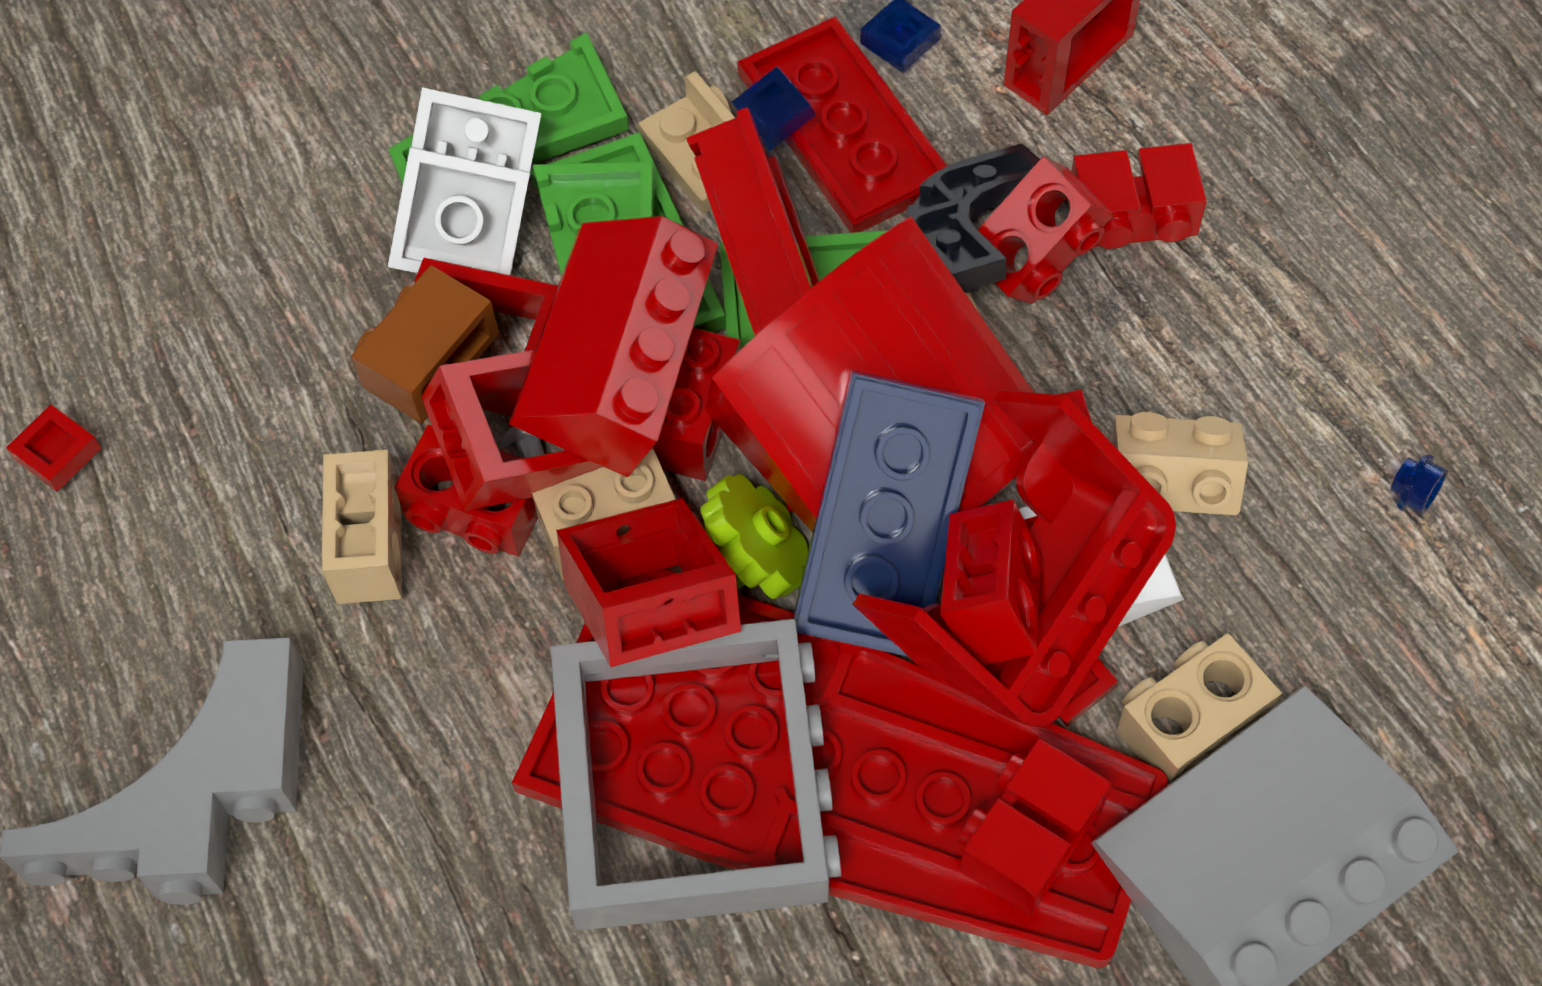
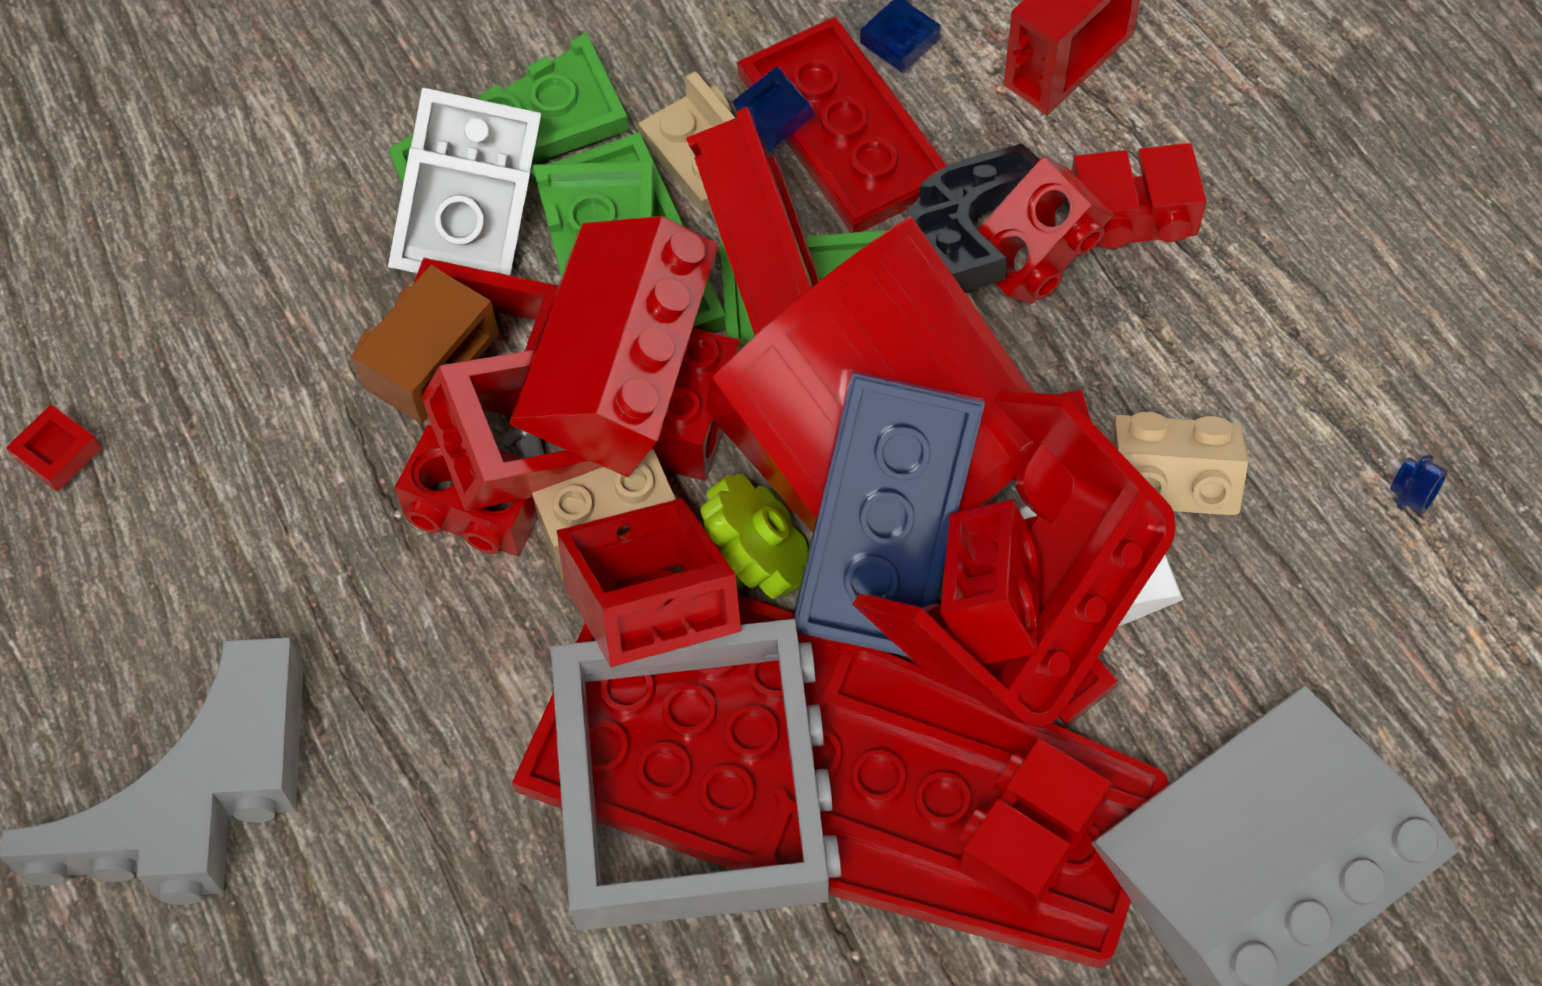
(361, 527): tan brick -> none
(1204, 717): tan brick -> none

